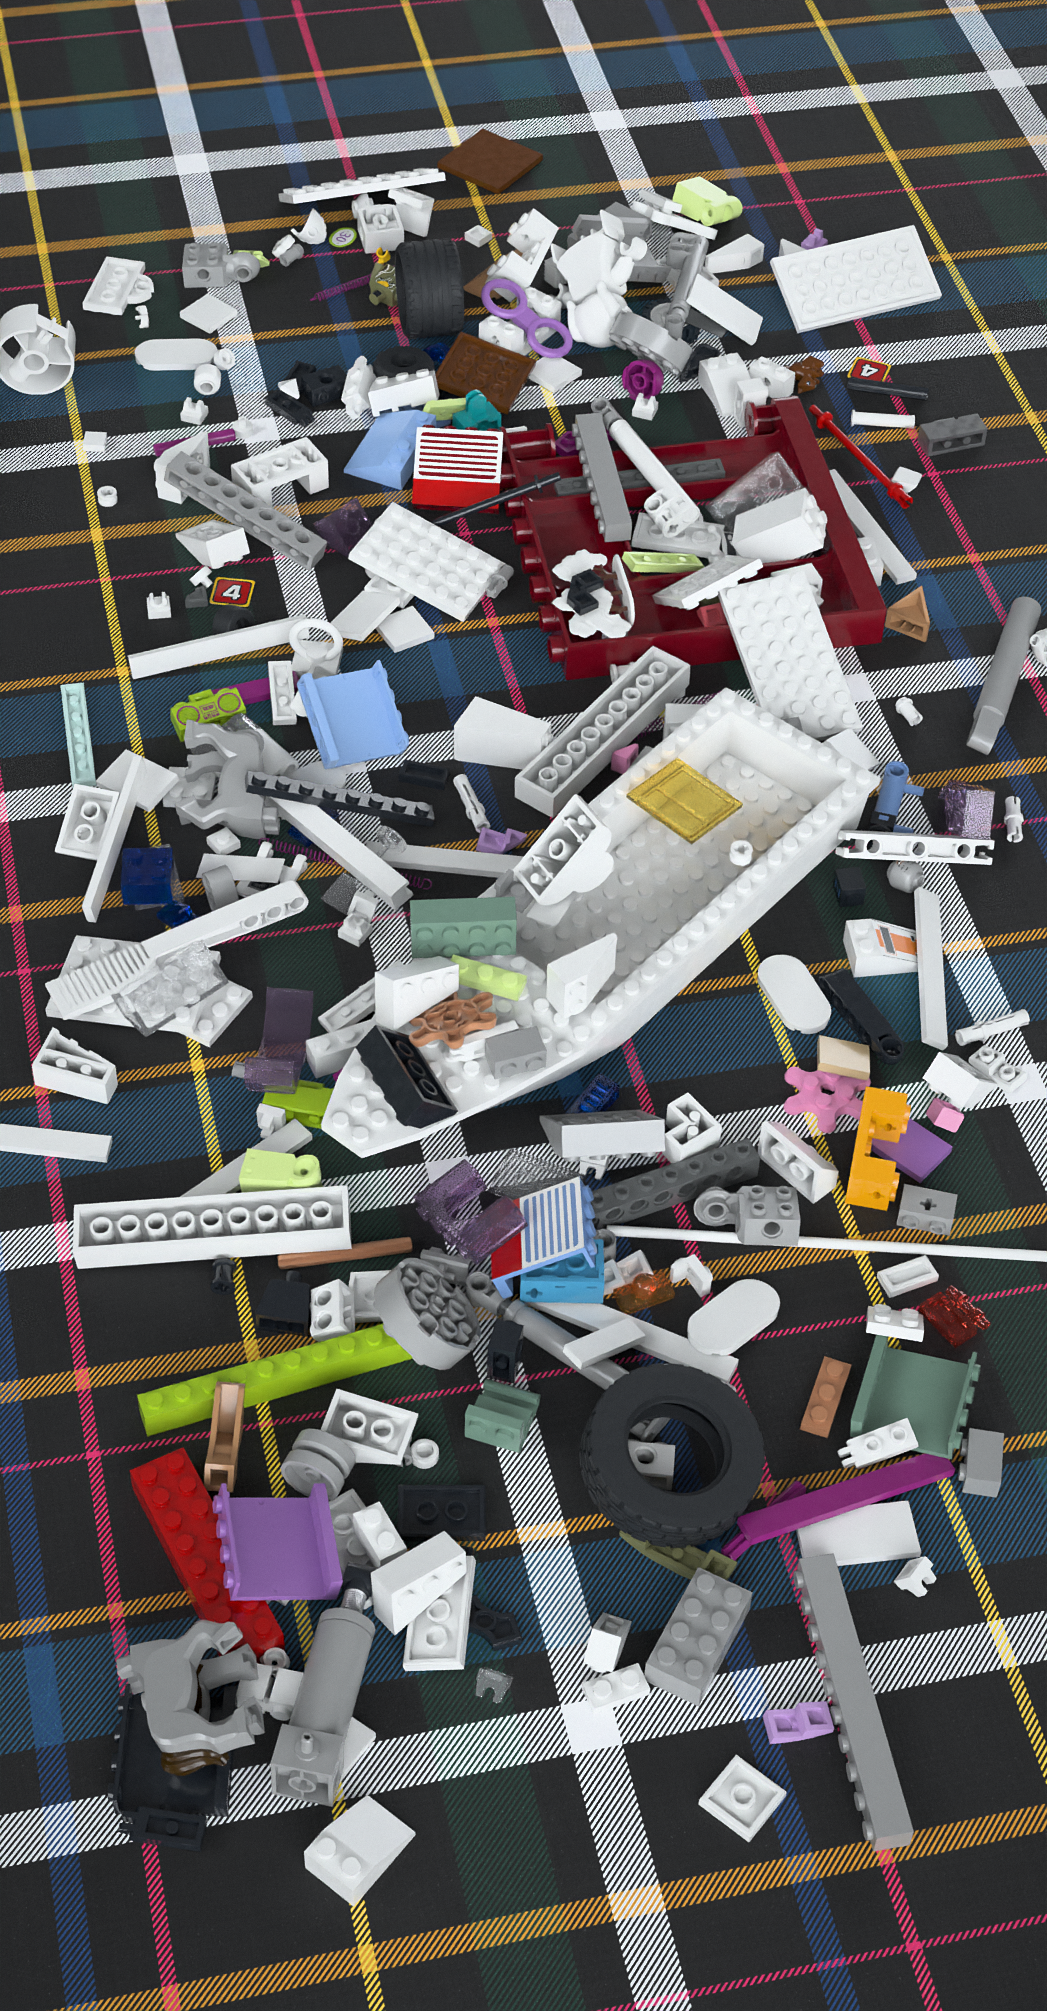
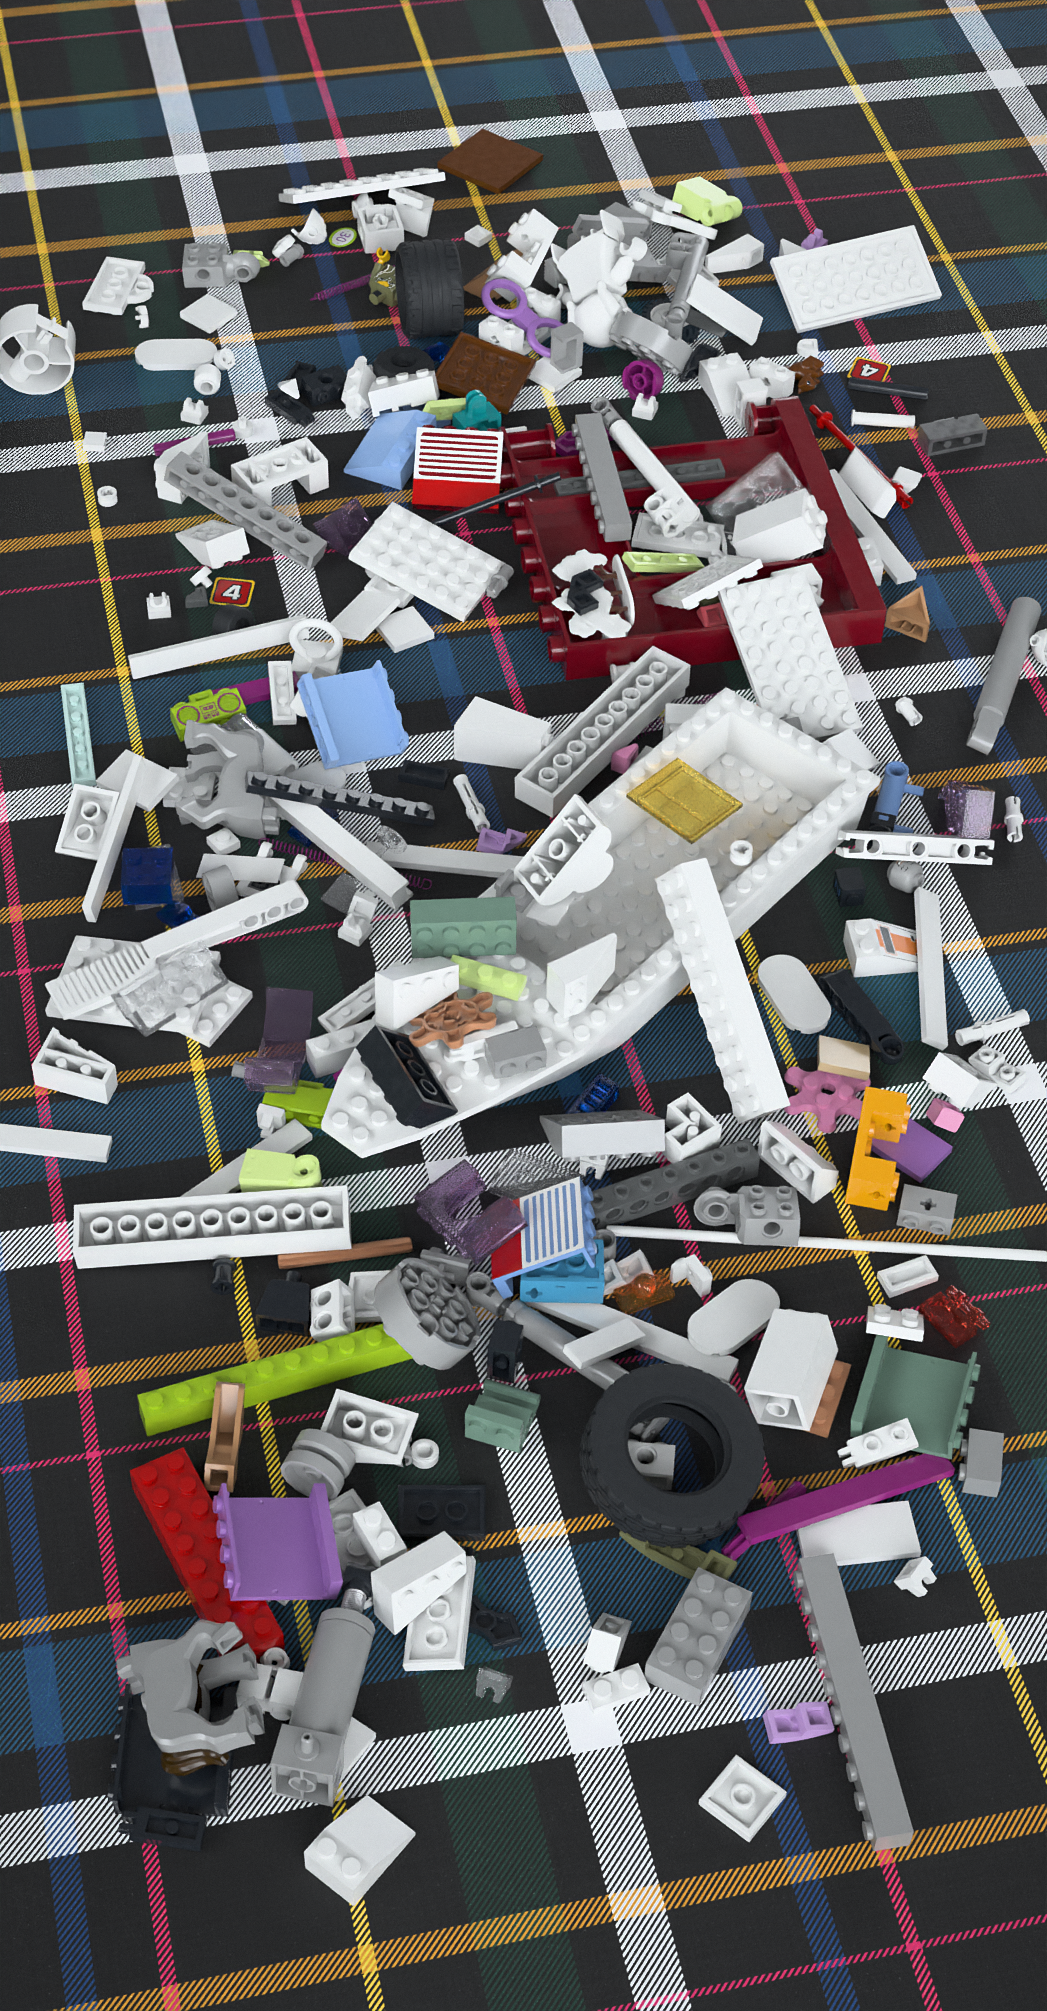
(566, 347): none -> light grey panel
(722, 991): none -> white brick
(791, 1369): none -> white brick
(807, 347): none -> white tile
(868, 483): none -> white piece

